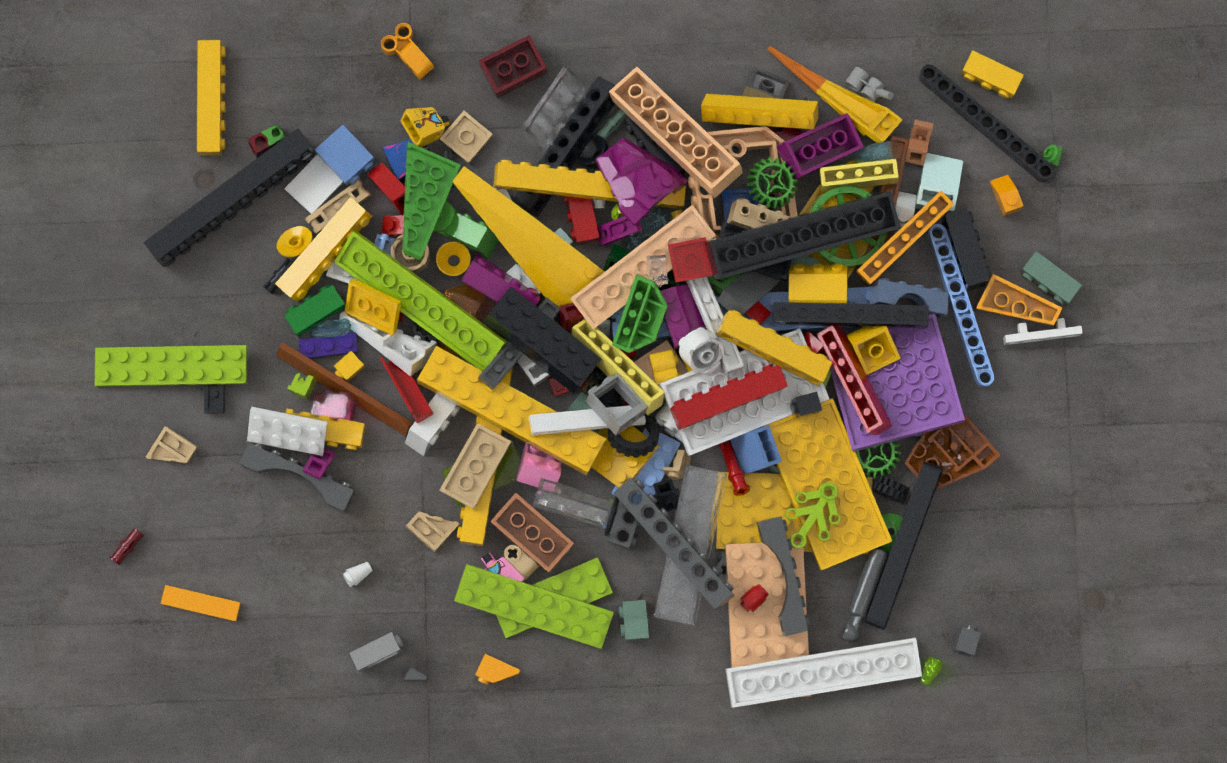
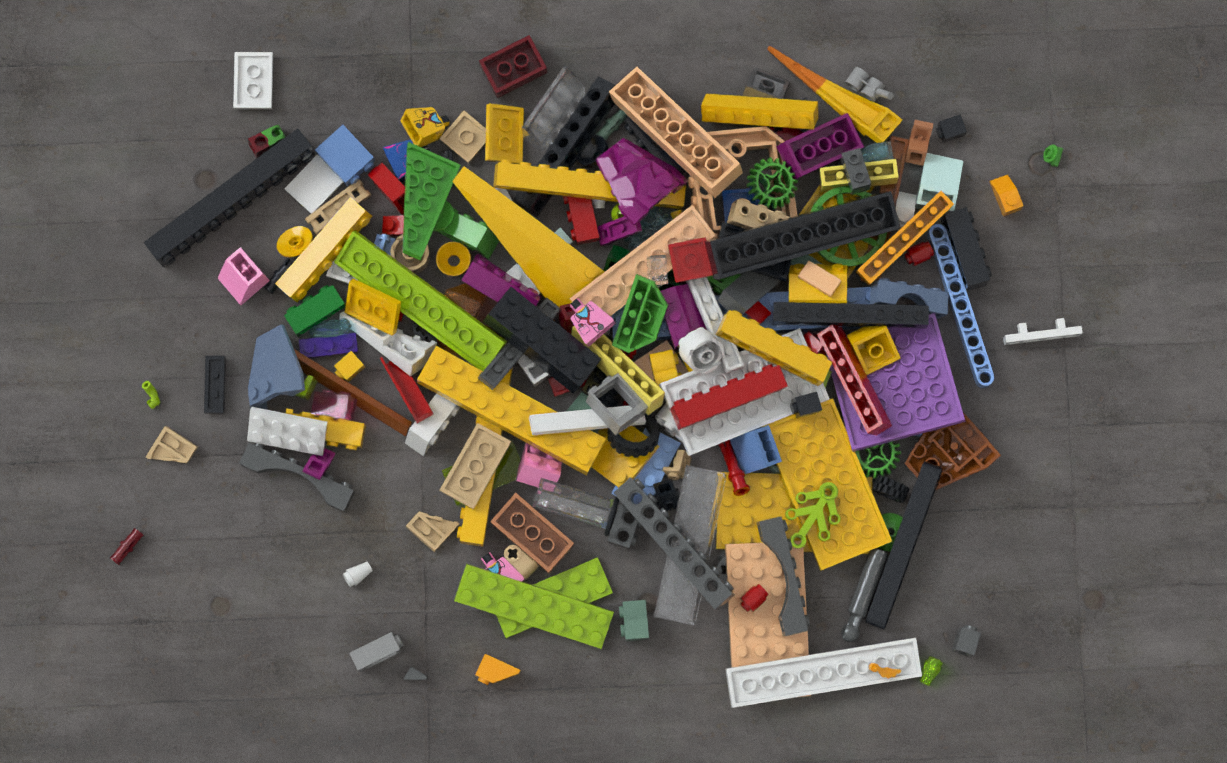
(152, 392): none -> lime arm
(171, 365): lime plate -> none
(200, 603): light orange tile -> none
(210, 97): yellow brick -> none
(242, 276): none -> bright pink slope
(253, 80): none -> white plate
(274, 368): none -> sand blue wedge
(408, 51): light orange piece -> none
(504, 133): none -> yellow plate
(590, 321): none -> bright pink torso
(819, 279): none -> light nougat tile
(855, 171): none -> dark grey brick
(884, 672): none -> light orange piece
(919, 253): none -> red brick
(951, 128): none -> black brick
(988, 132): black beam -> none
(991, 75): yellow brick -> none
(1013, 301): light orange wedge -> none
(1050, 279): sand green brick -> none

